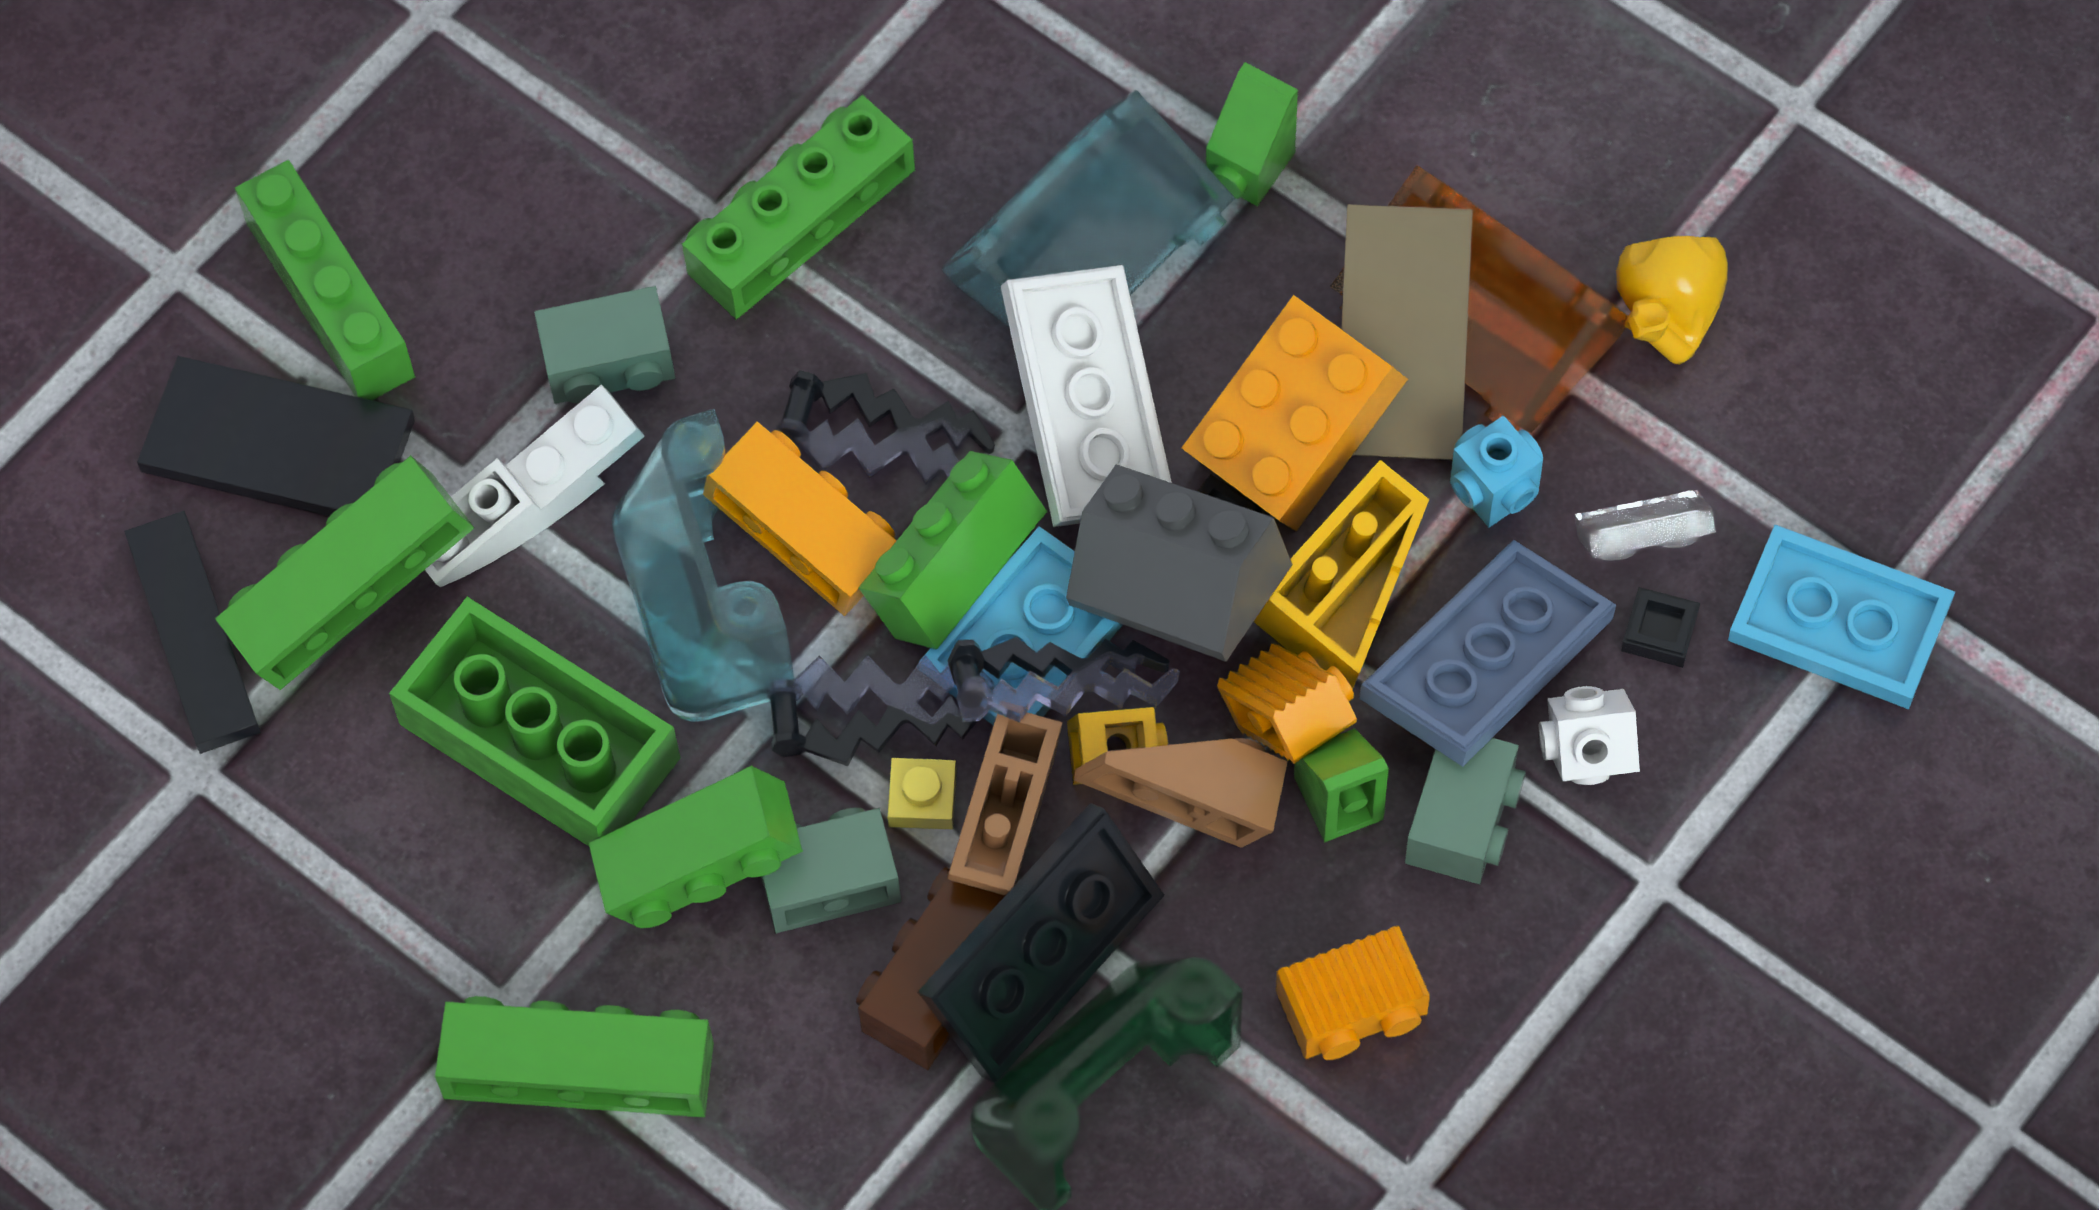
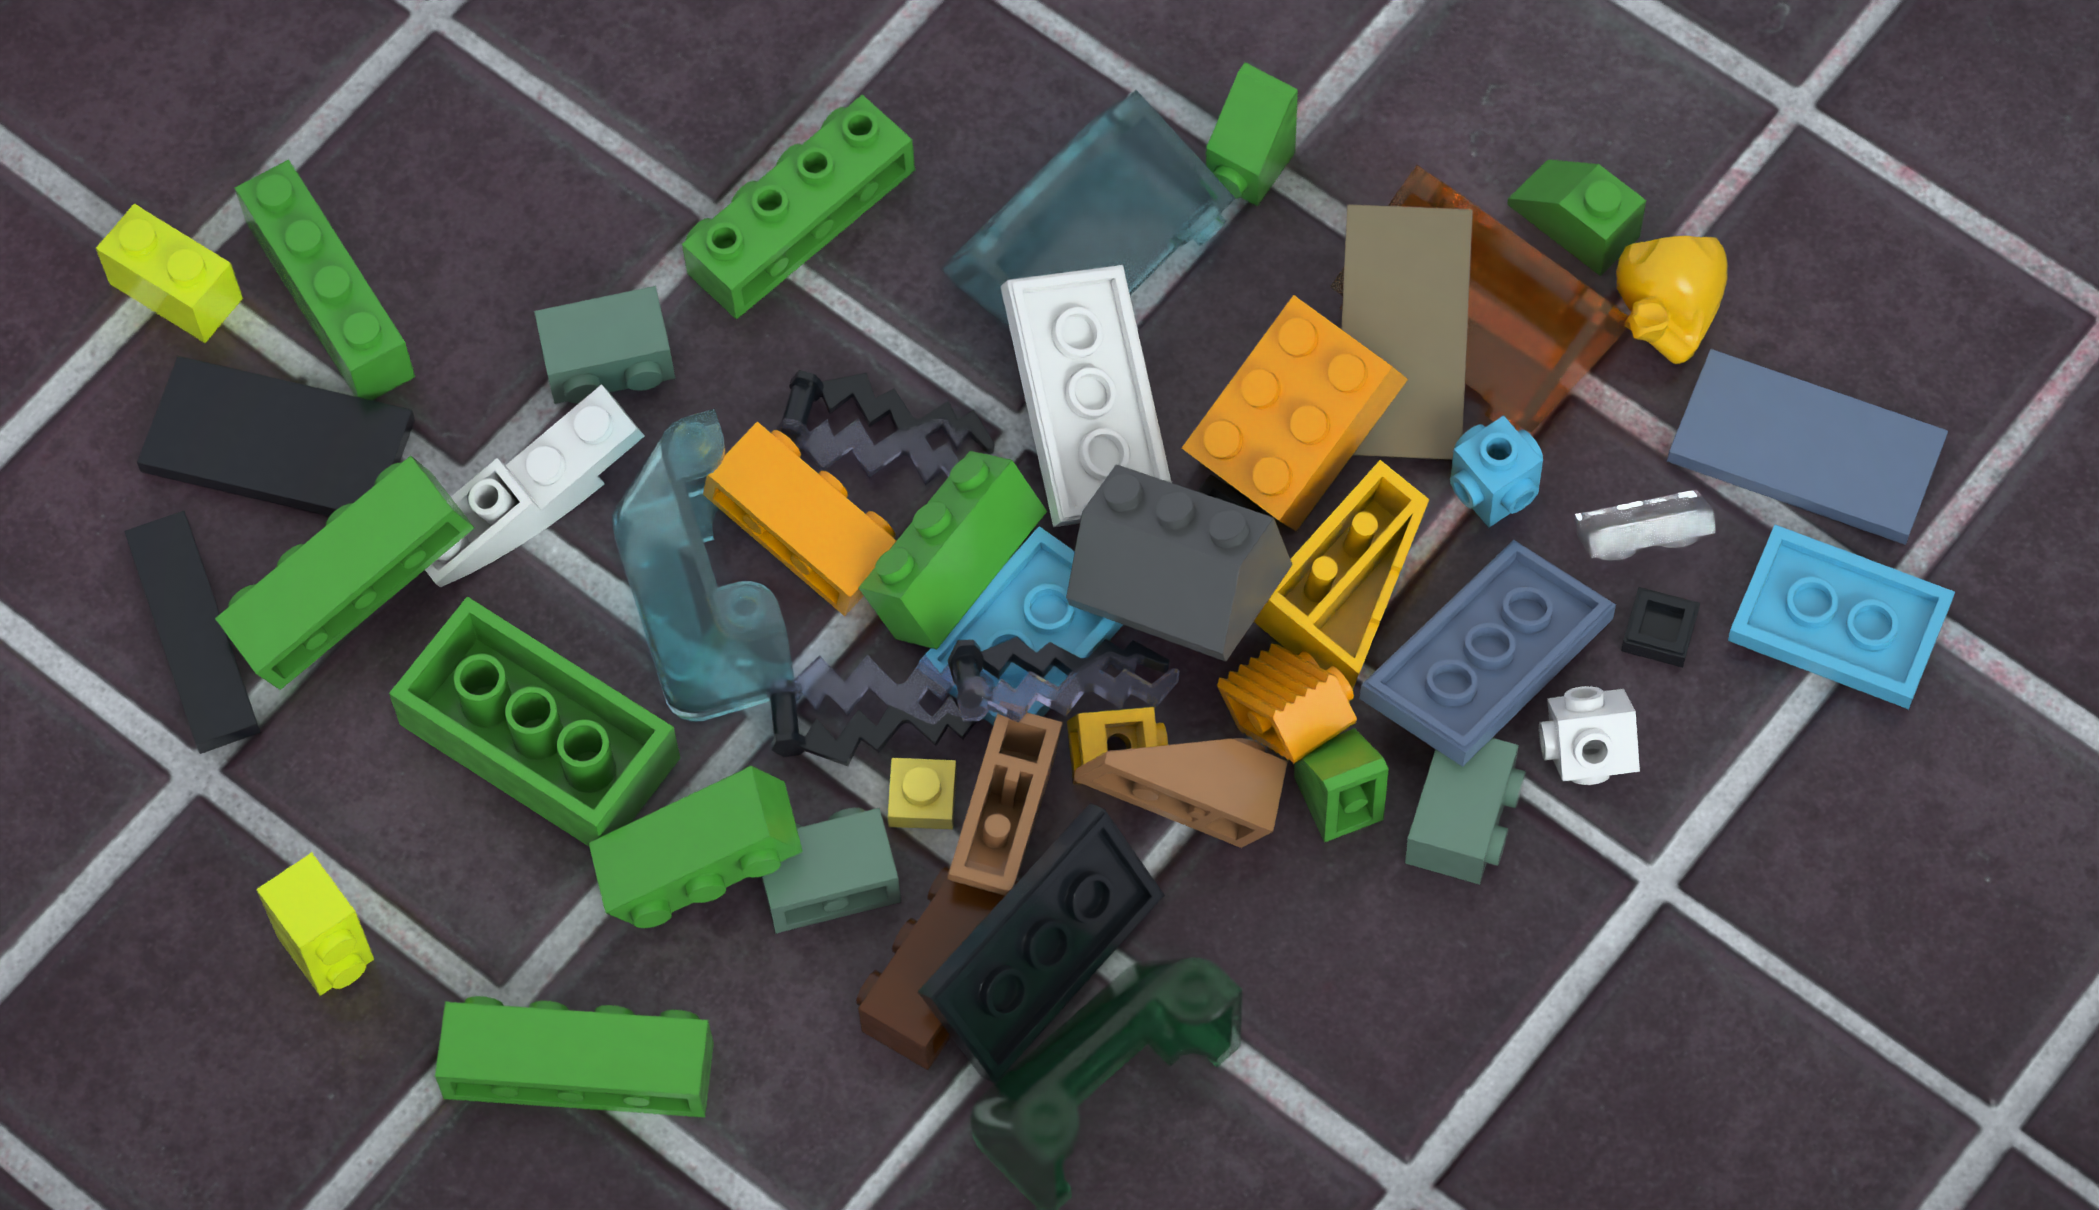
(169, 273): none -> neon yellow brick
(316, 925): none -> neon yellow brick
(1353, 994): light orange brick -> none
(1582, 210): none -> bright green slope
(1807, 446): none -> sand blue tile

